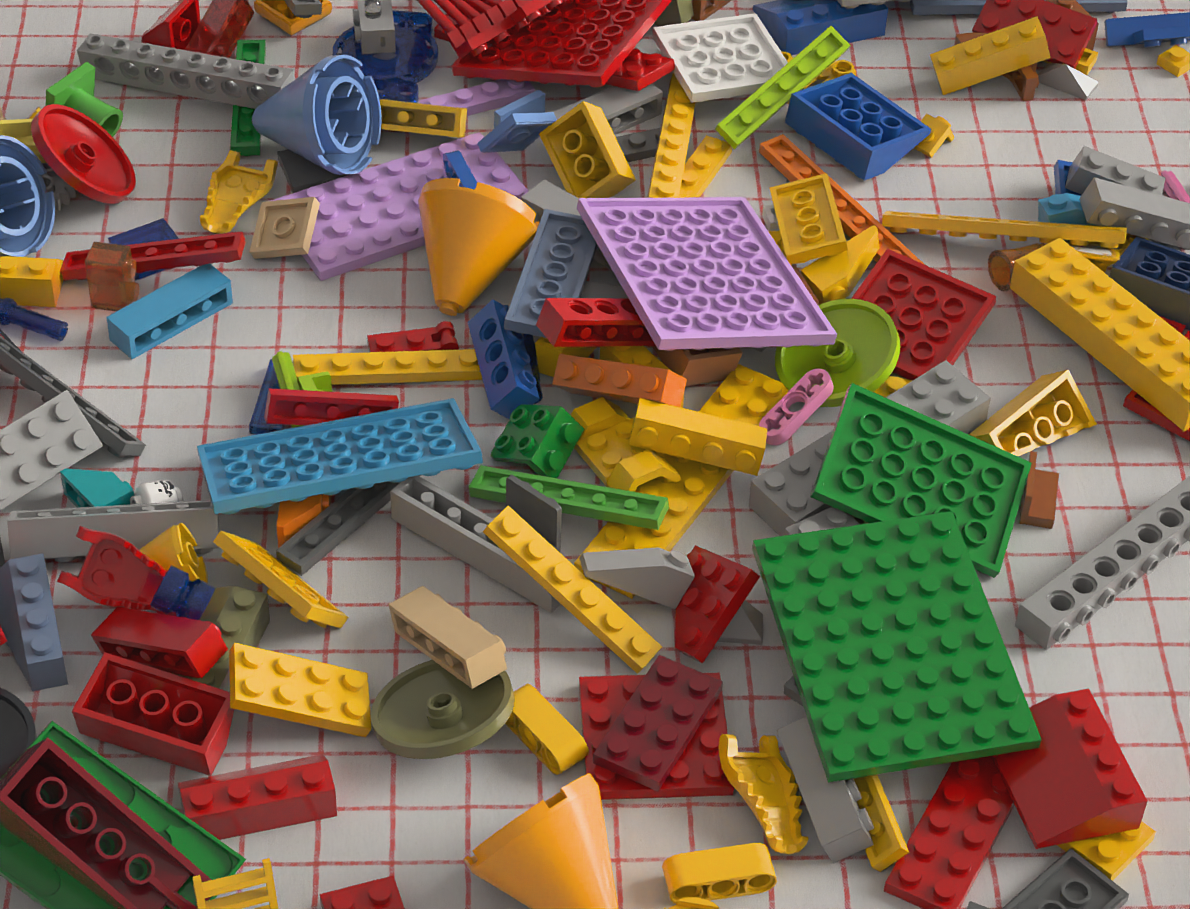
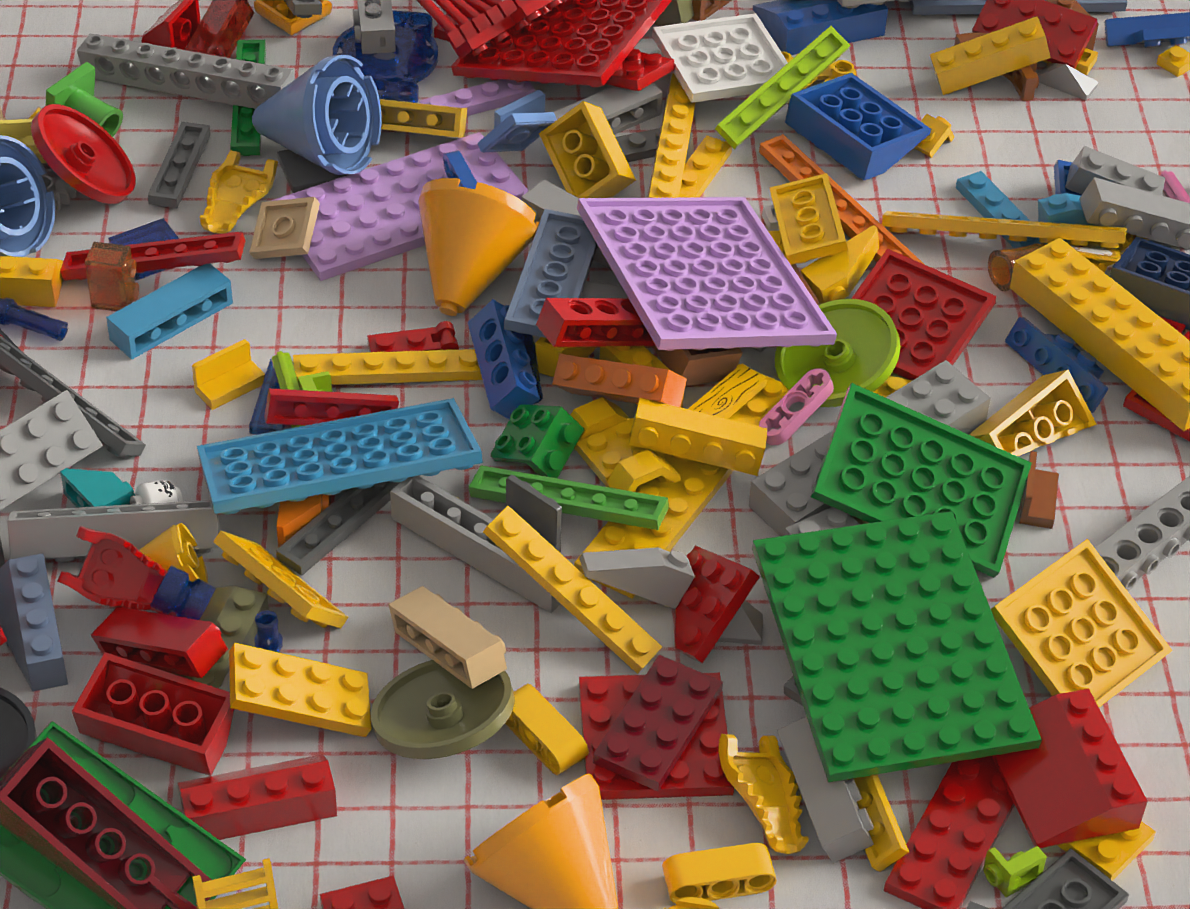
(179, 165): none -> dark grey plate
(226, 375): none -> yellow panel
(268, 629): none -> clear blue pin
(731, 392): none -> yellow tile
(991, 202): none -> dark azure plate
(1016, 872): none -> lime bracket
(1055, 354): none -> blue bracket
(1080, 627): none -> yellow plate

